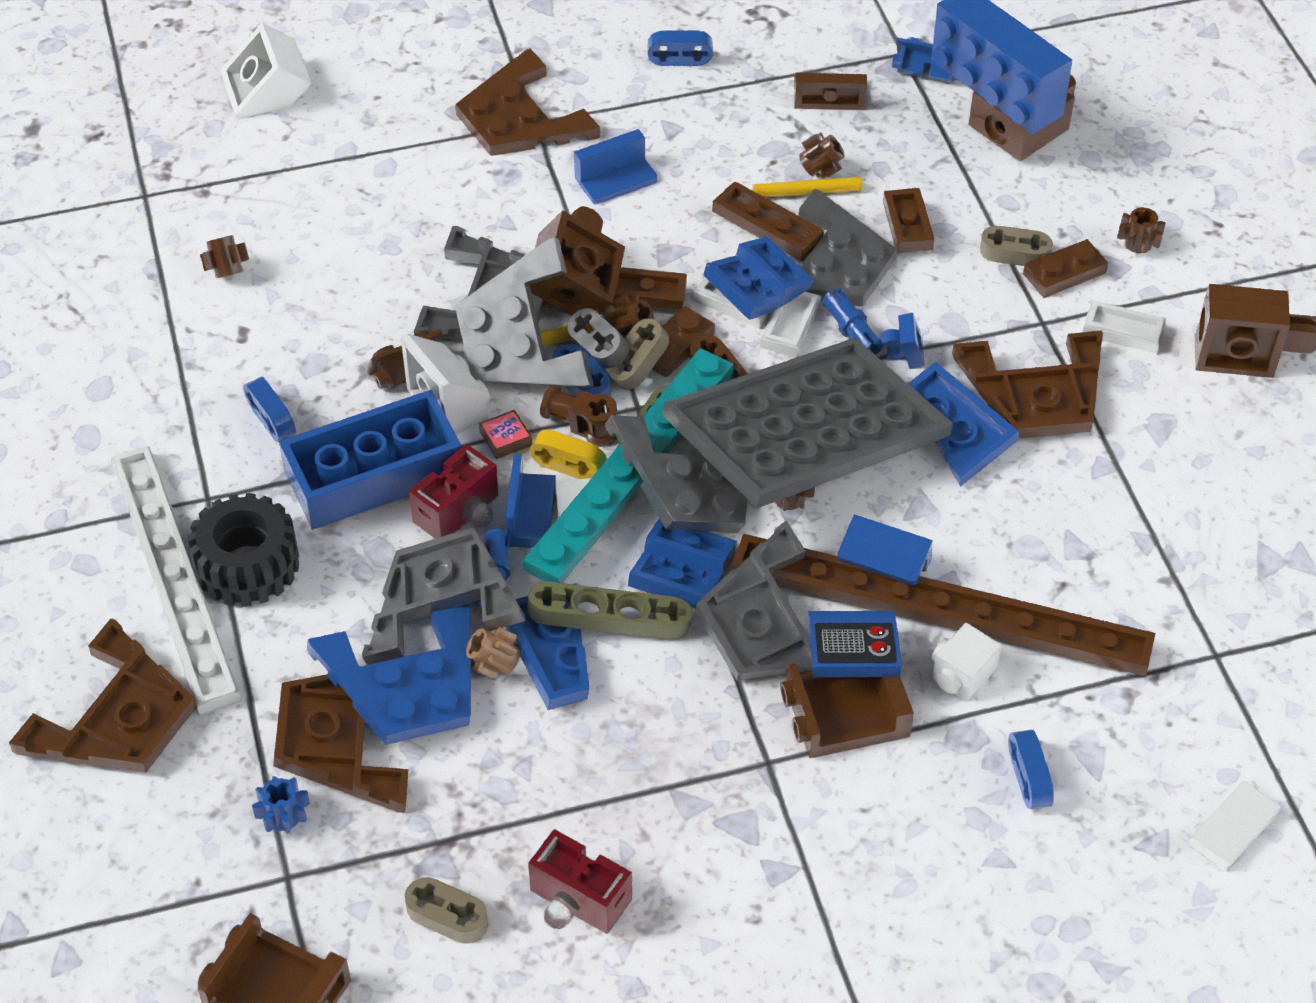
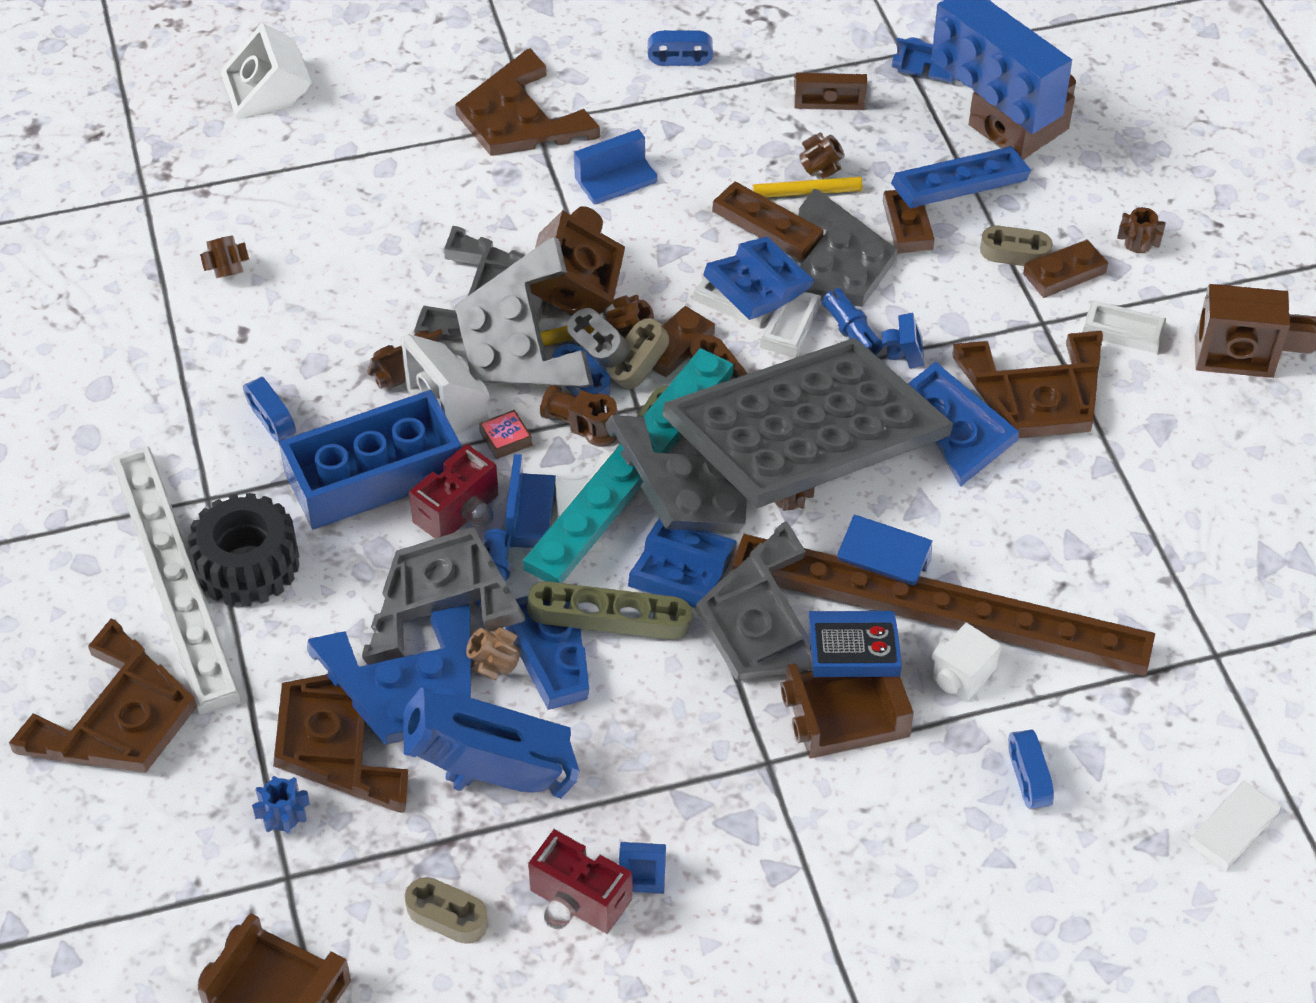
(488, 744): none -> blue piece
(567, 454): yellow beam -> none
(647, 865): none -> blue tile
(658, 288): reddish brown plate -> none
(960, 177): none -> blue plate

